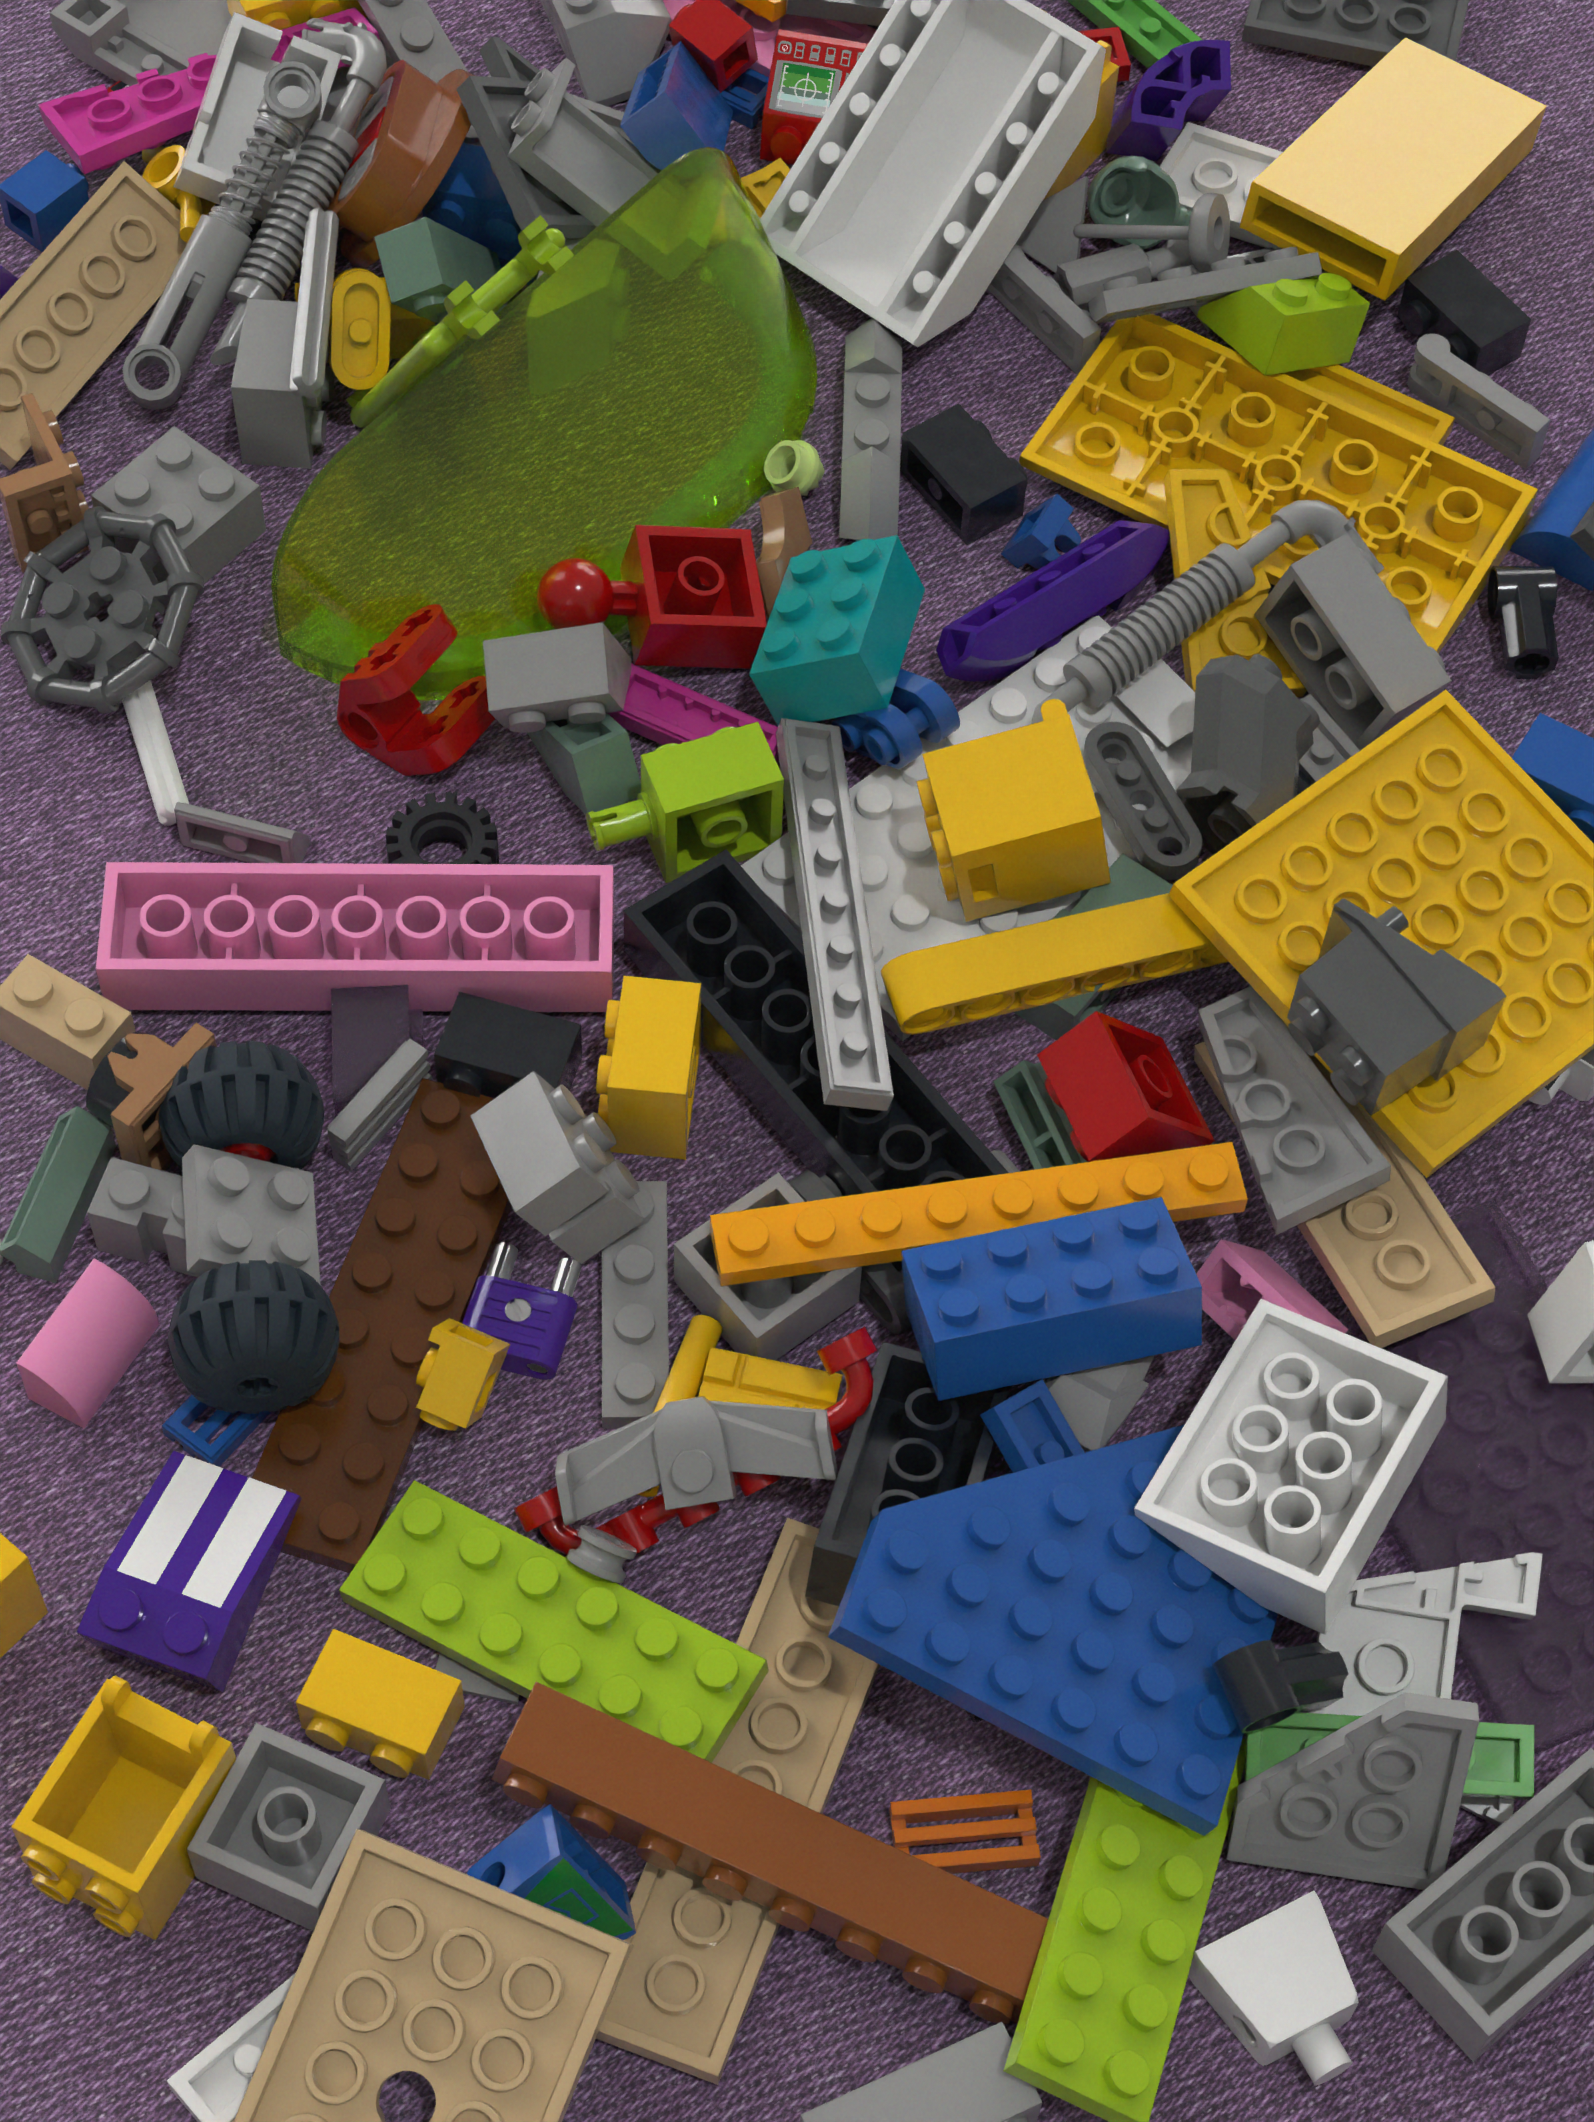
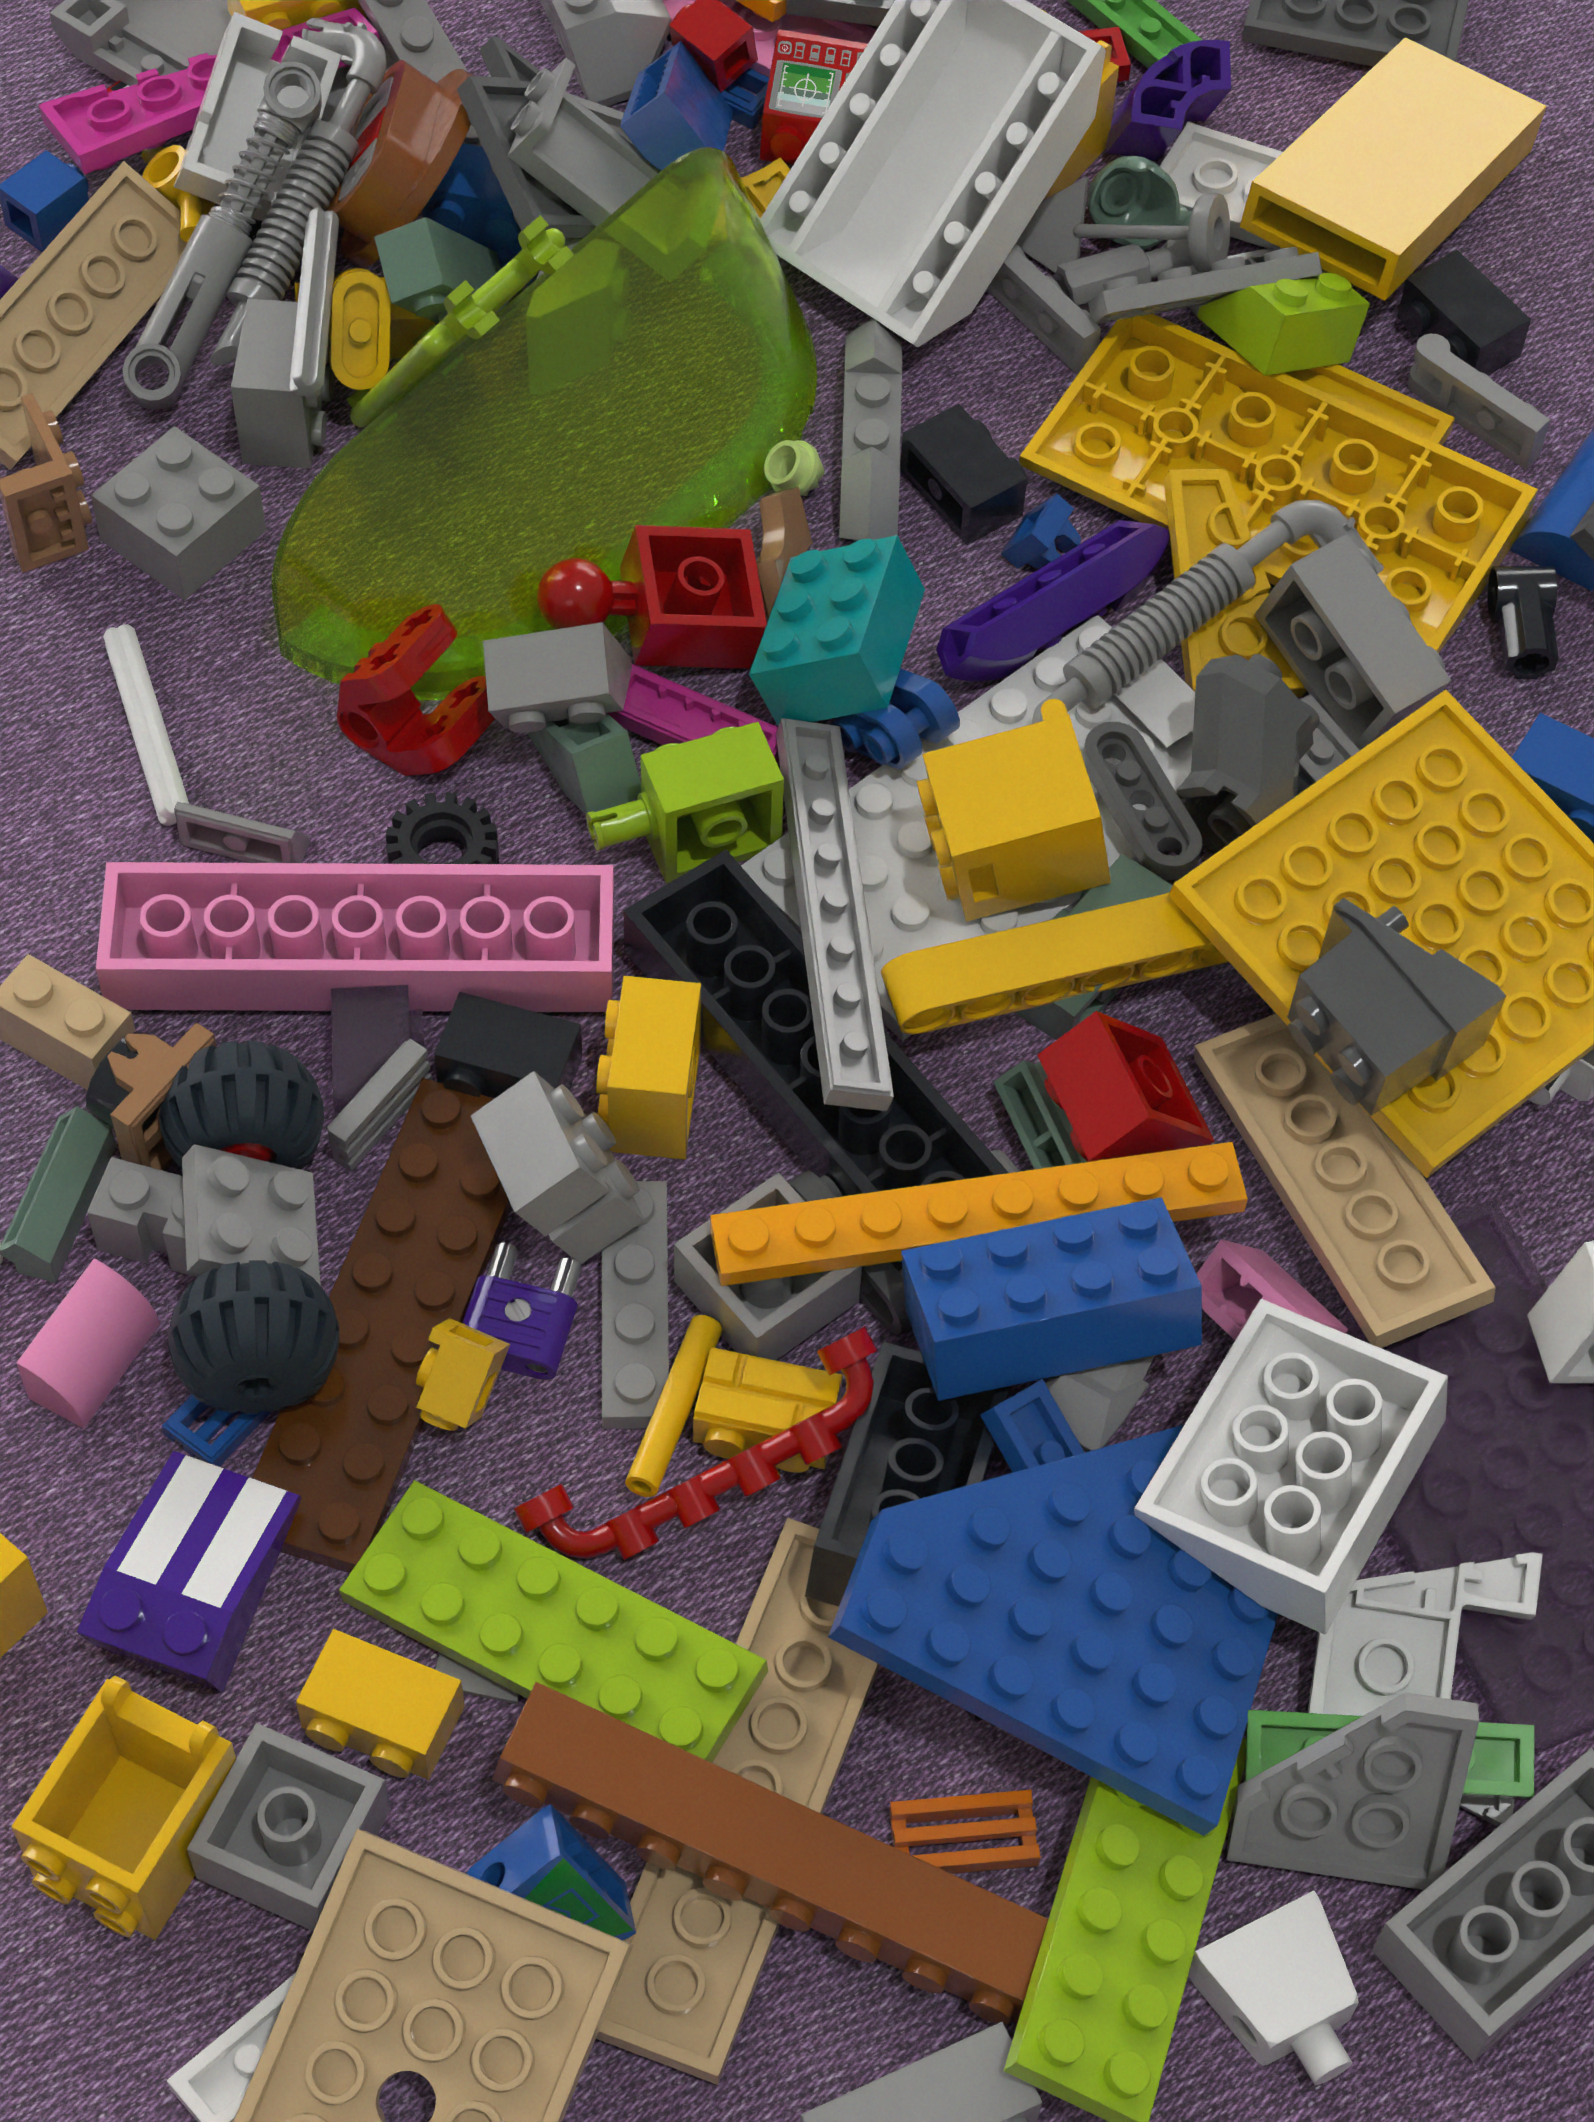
(80, 592): dark grey plate -> none
(601, 1554): light grey bush -> none
(693, 1454): light grey plate -> none
(1276, 1683): black piece -> none
(1289, 1118): light grey wing -> none

